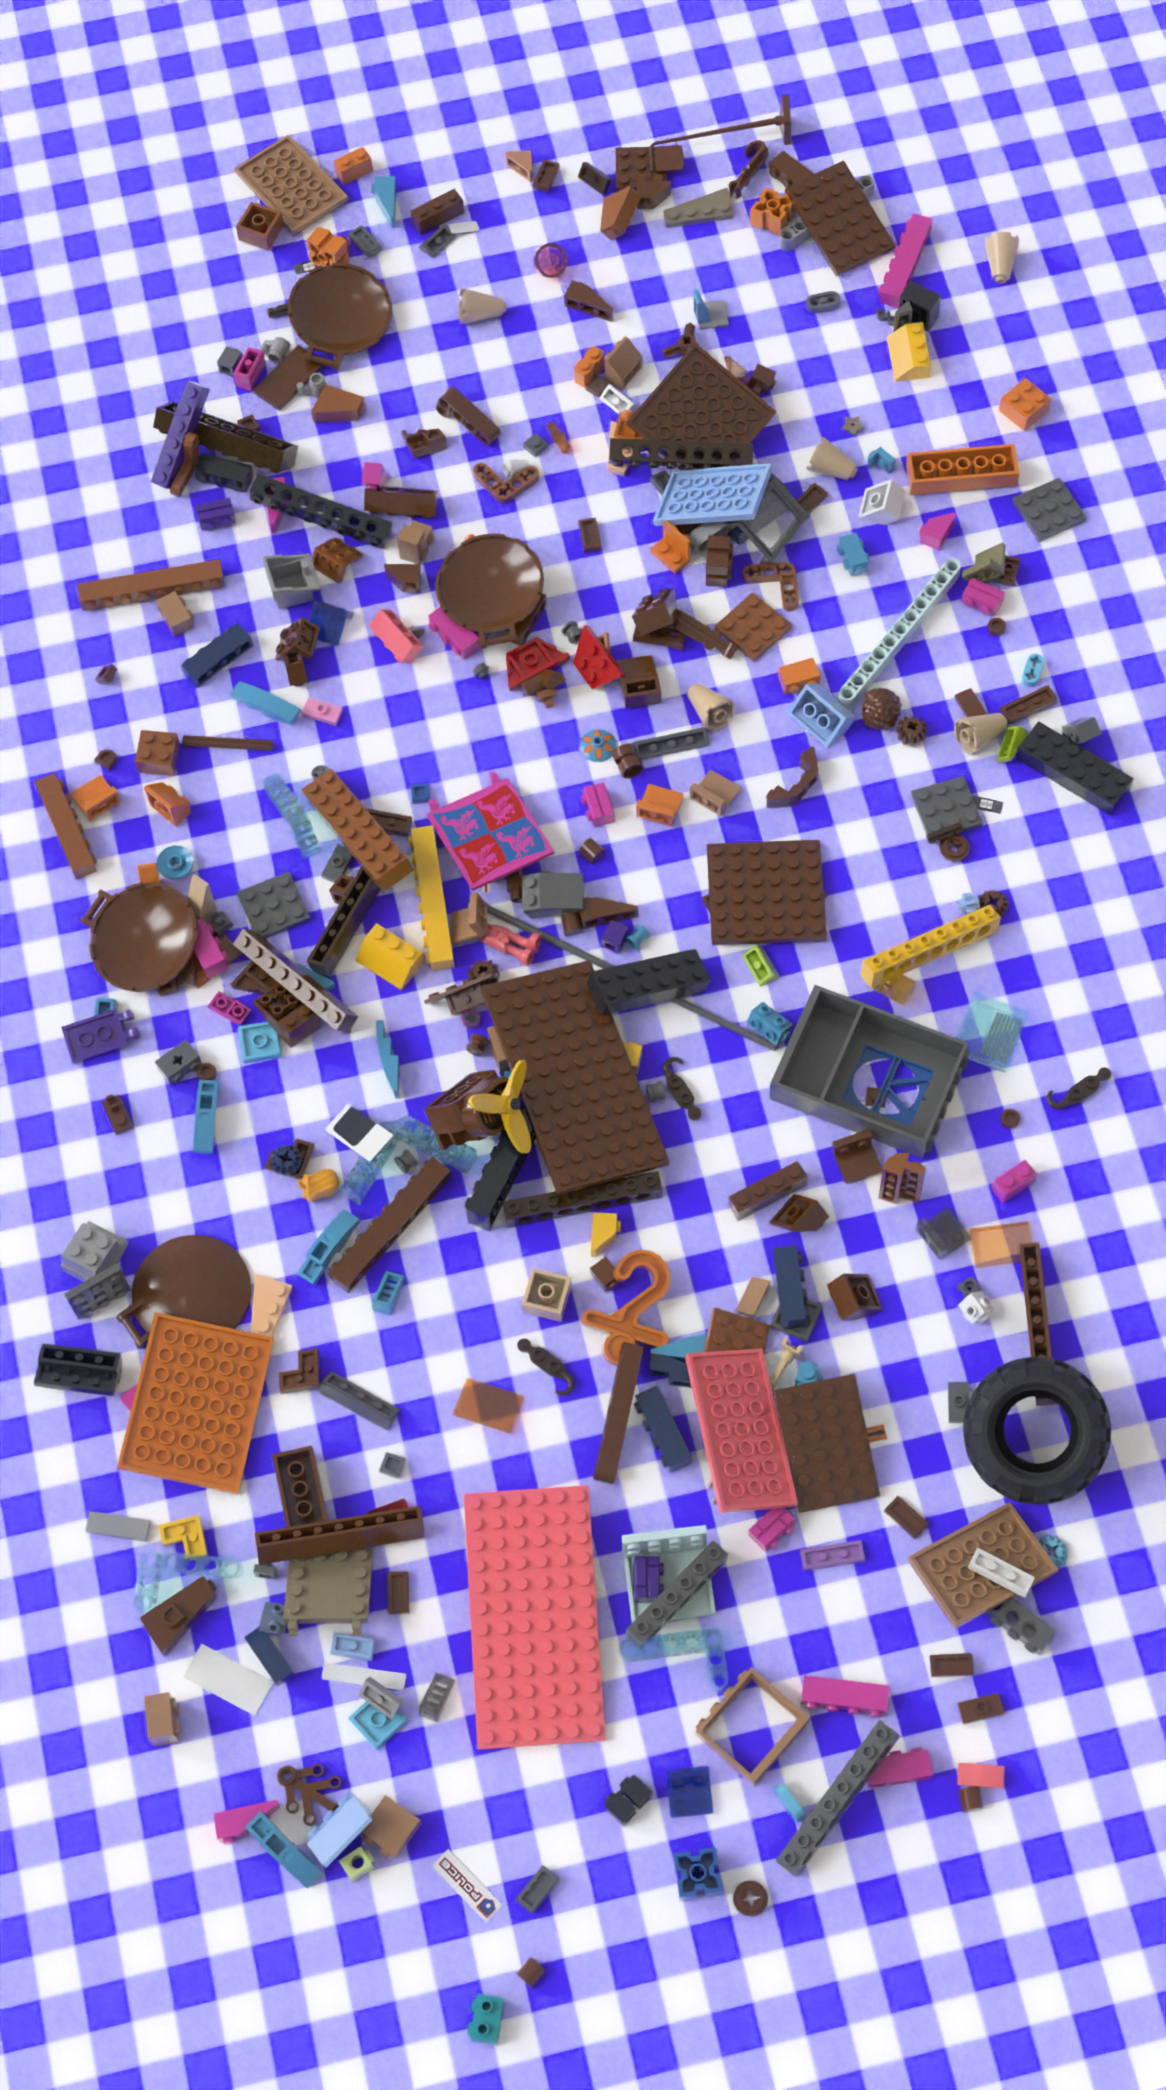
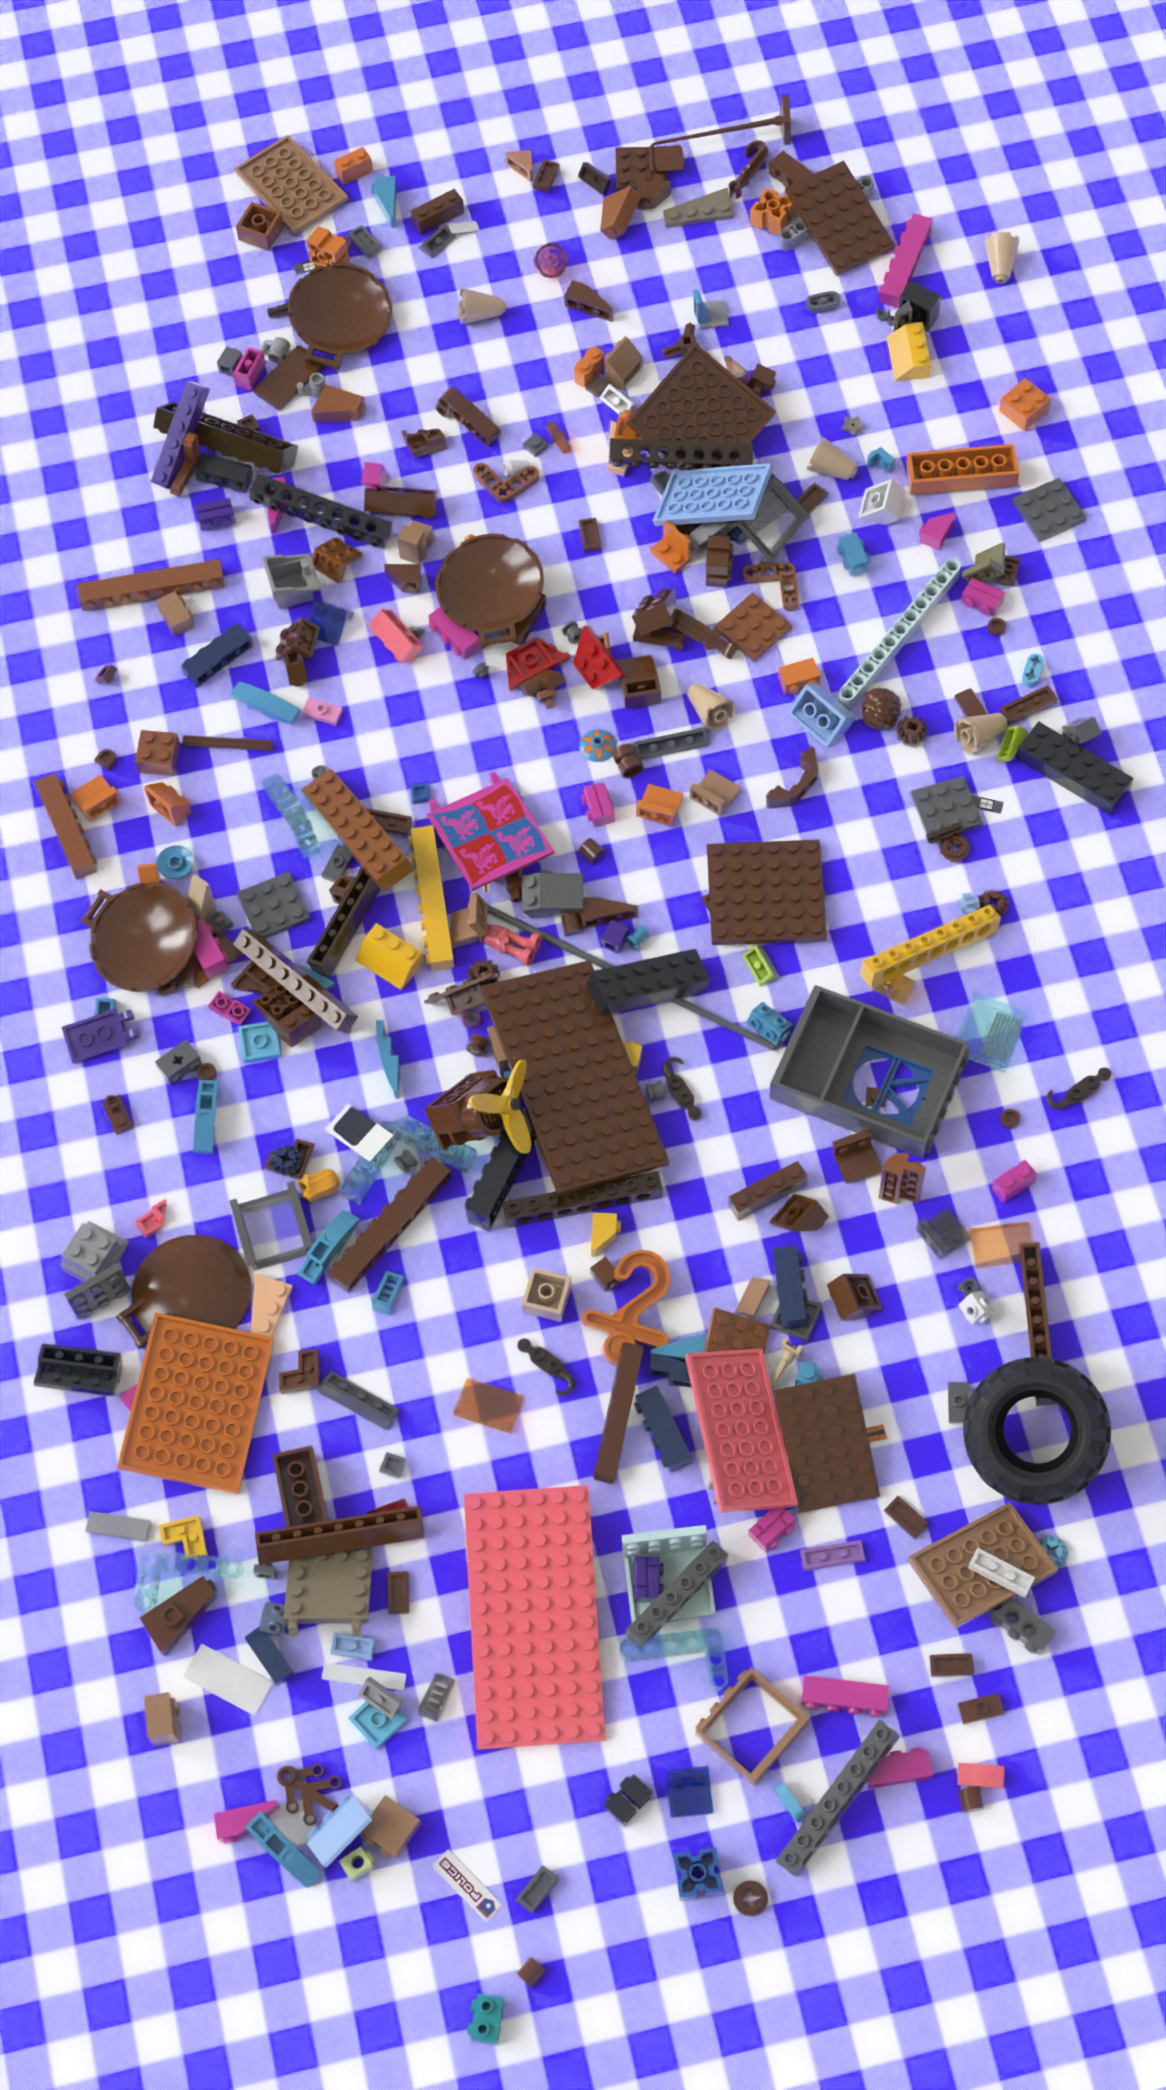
(153, 1220): none -> coral slope
(272, 1228): none -> clear piece

